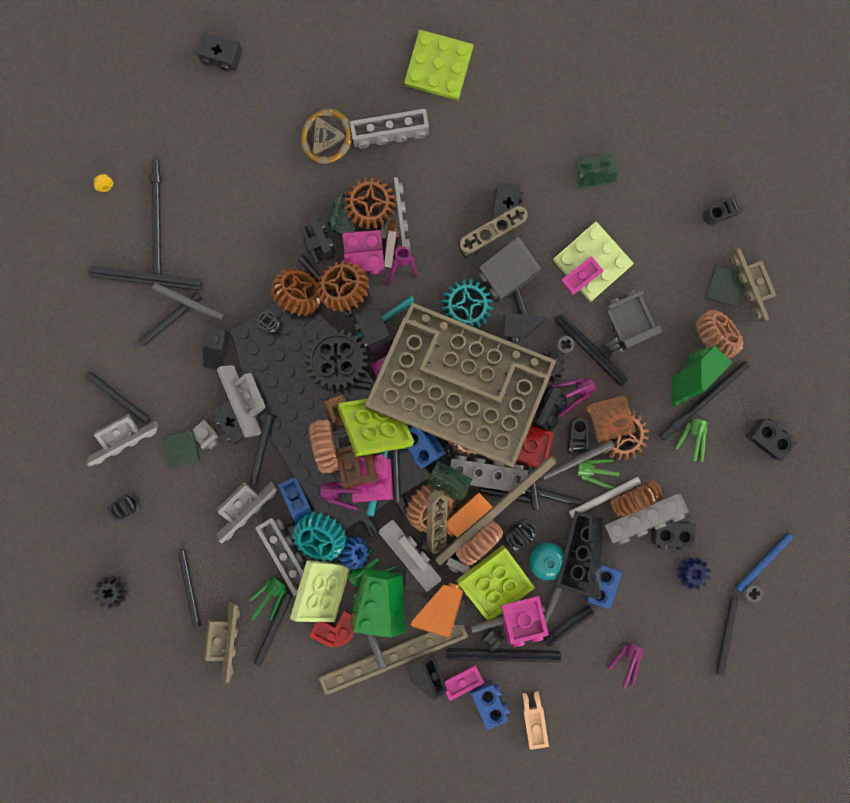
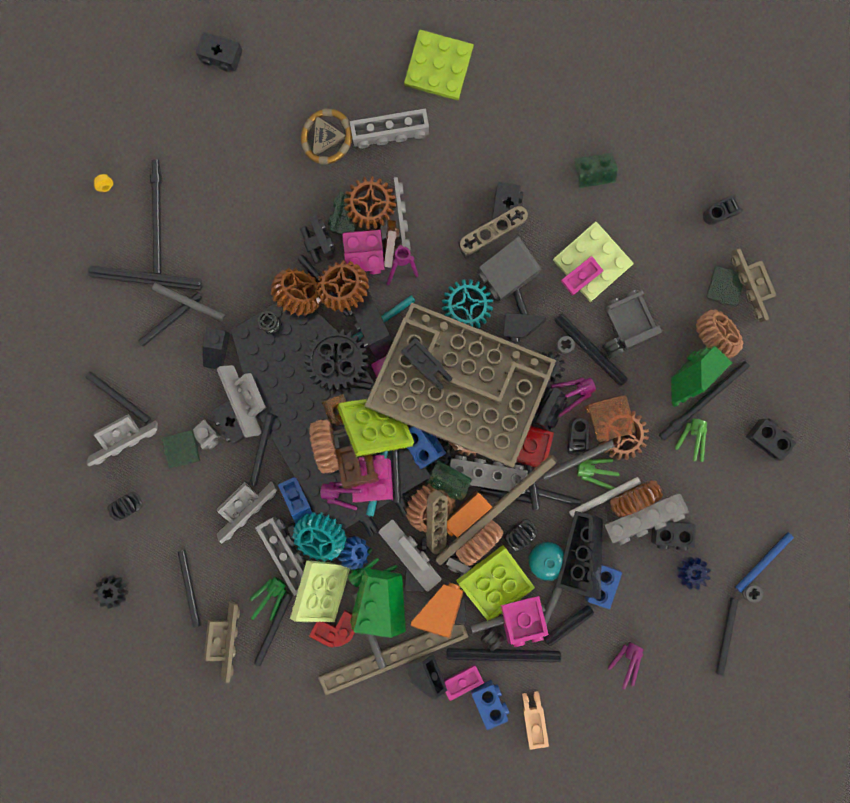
(425, 363): none -> black hinge

